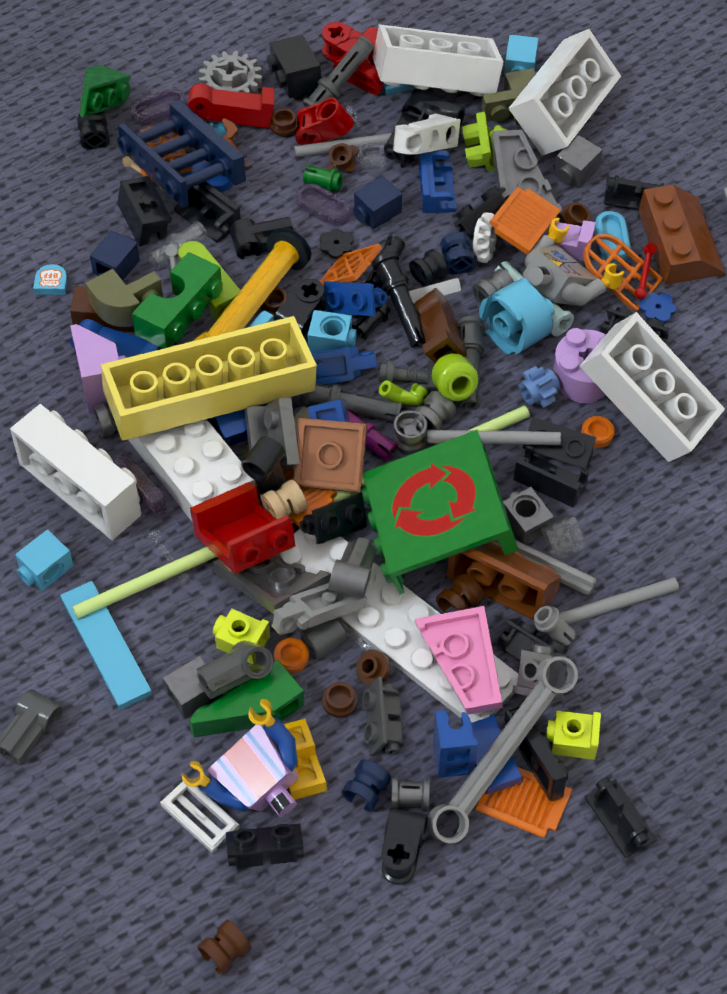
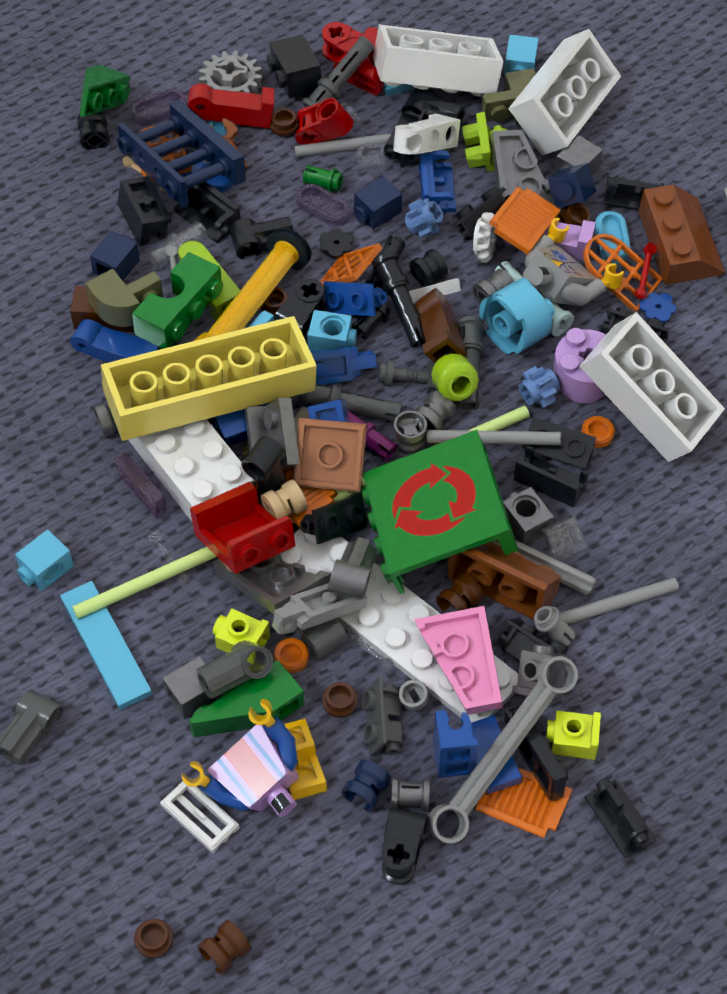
(50, 280): medium azure tile -> none
(77, 471): white brick -> none
(92, 352): lavender slope -> none
(153, 938): none -> reddish brown plate
(281, 841): black hinge -> none
(339, 151): reddish brown plate -> none
(382, 666): reddish brown plate -> none
(394, 393): lime arm -> none
(407, 700): none -> light grey hinge
(424, 217): none -> medium blue gear
(457, 253): dark blue wheel -> none
(572, 185): none -> dark blue brick

